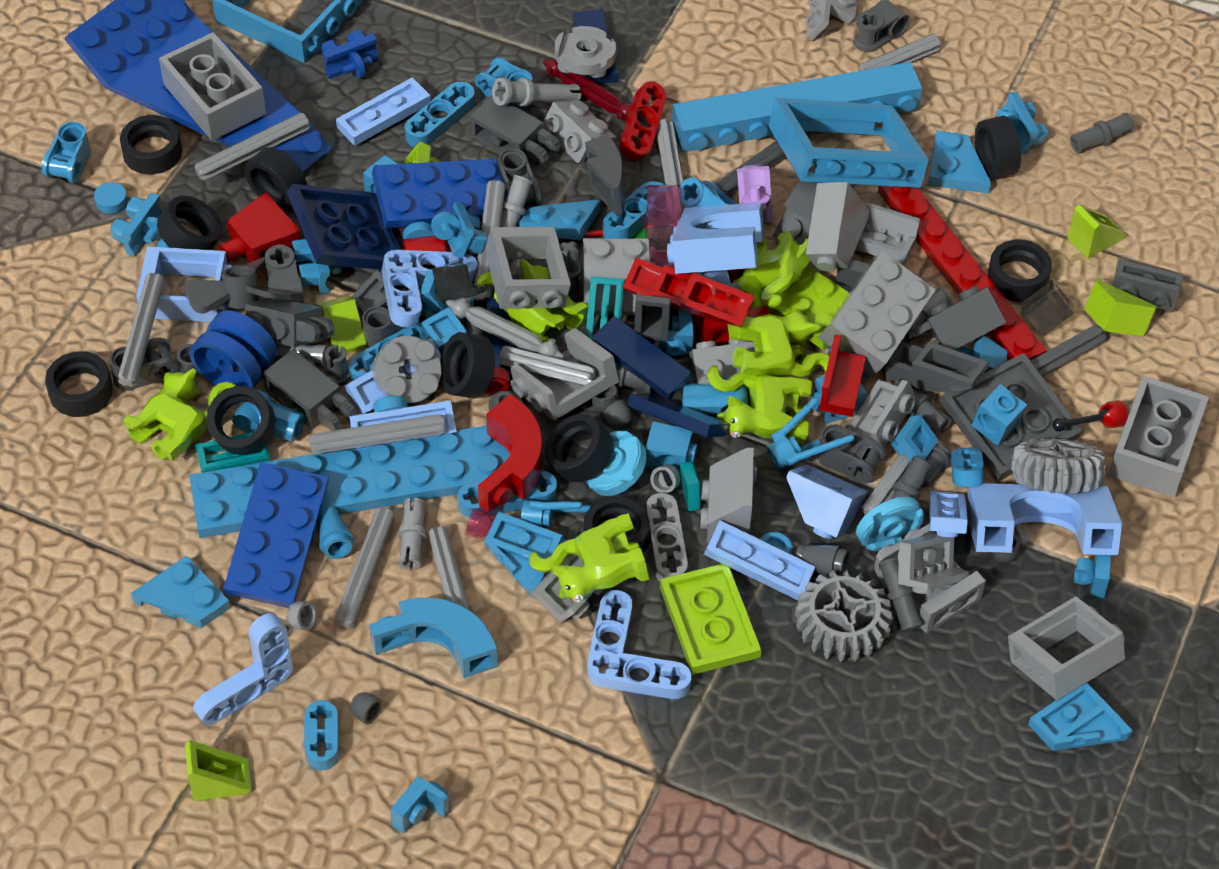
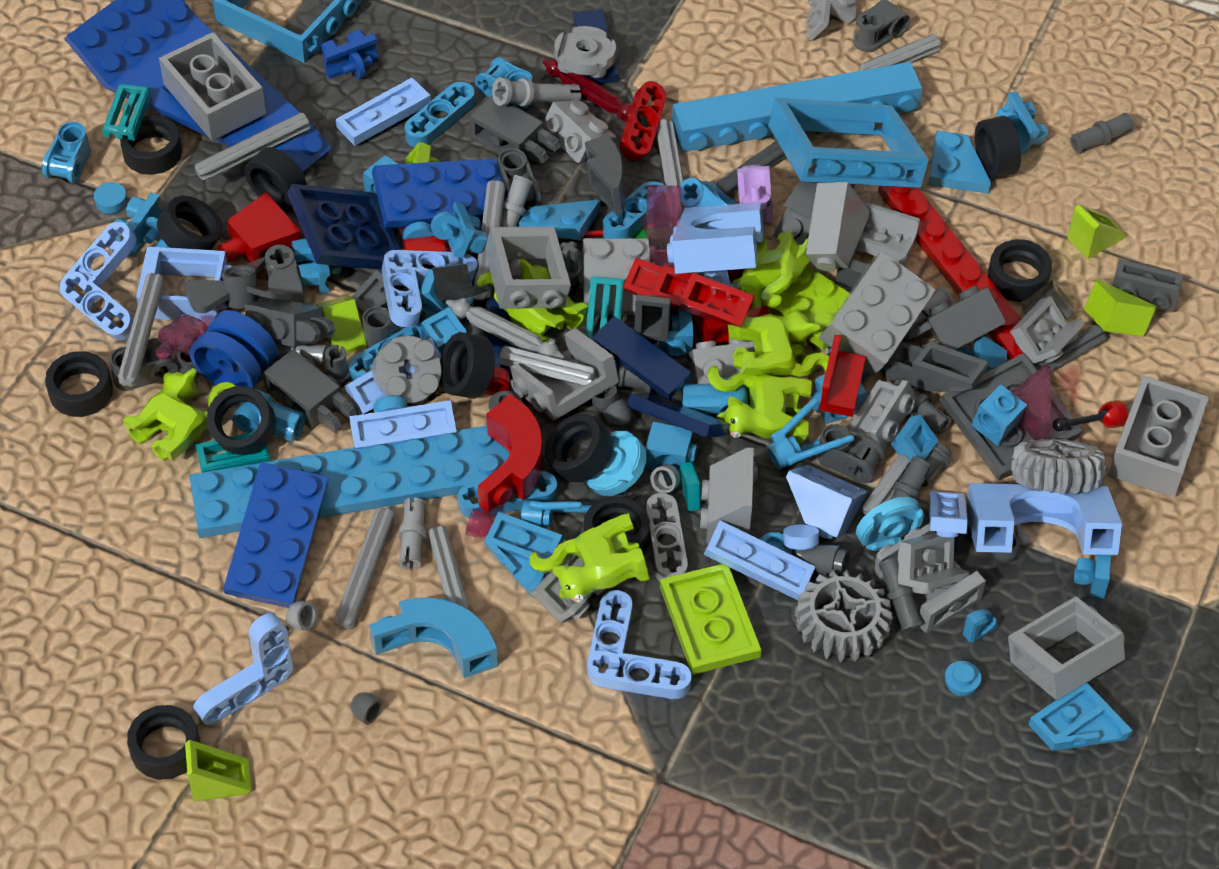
(92, 280): none -> light blue beam
(136, 119): none -> teal tile
(151, 720): none -> black tyre
(179, 335): none -> clear pink piece
(183, 593): dark azure wing -> none
(313, 735): dark azure beam -> none
(334, 536): dark azure cone -> none
(377, 434): light grey axle -> none
(414, 803): dark azure bracket -> none
(801, 537): none -> light blue tile
(962, 678): none -> dark azure plate
(967, 467): dark azure beam -> none
(979, 624): none -> dark azure tile
(1037, 395): none -> clear pink slope
(1045, 332): none -> light grey bracket

